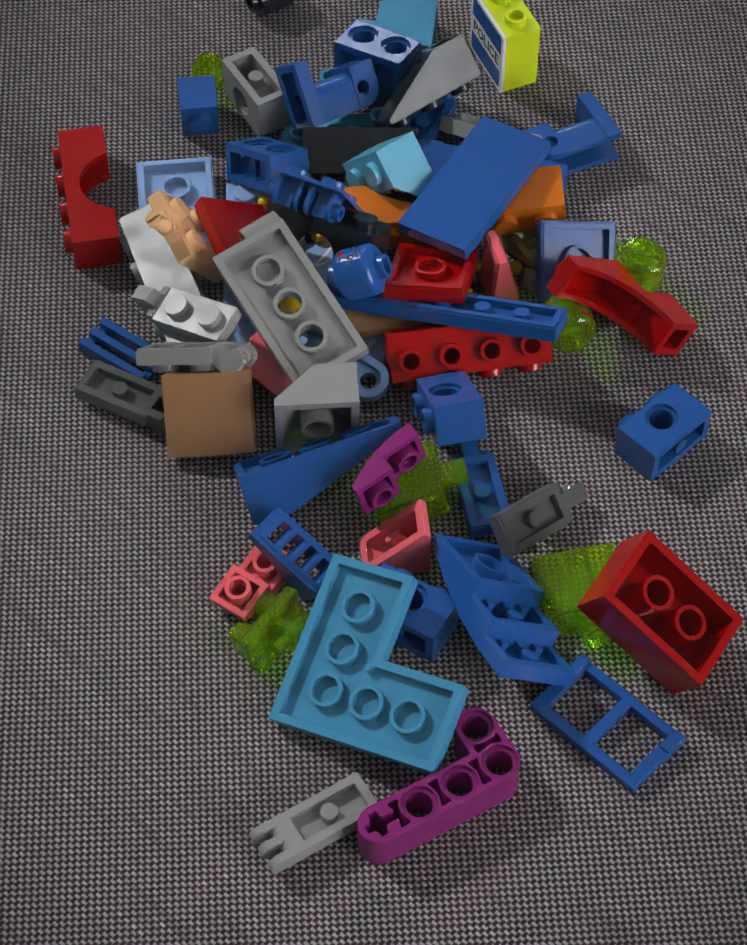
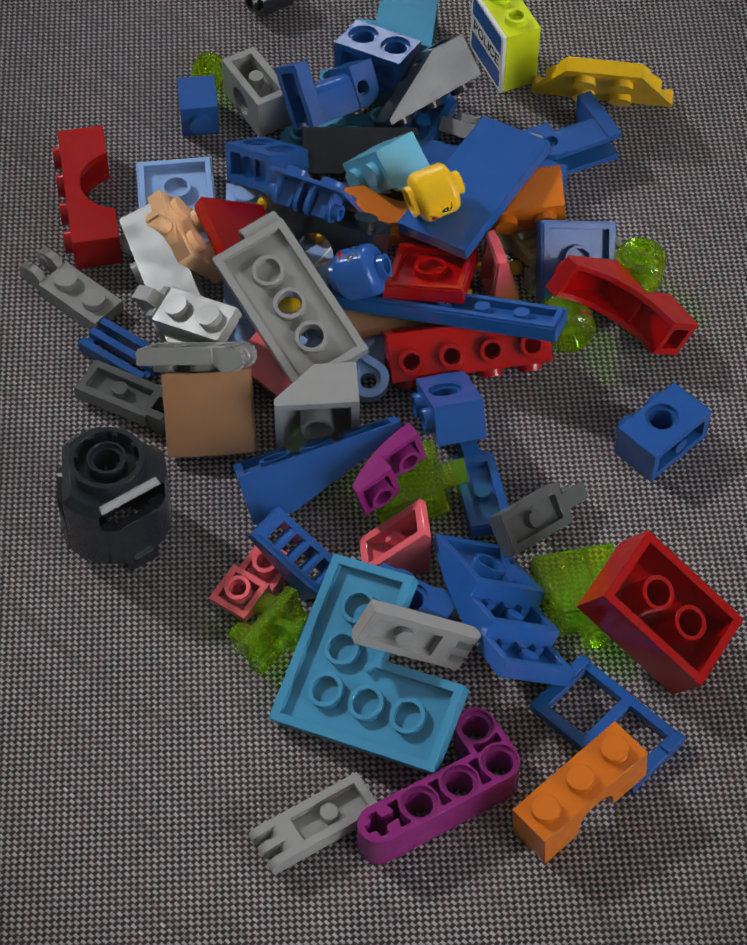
(71, 290): none -> light grey hinge
(99, 476): none -> black piece
(414, 634): none -> light grey hinge
(433, 192): none -> yellow head
(599, 771): none -> orange arch
(608, 80): none -> yellow wing

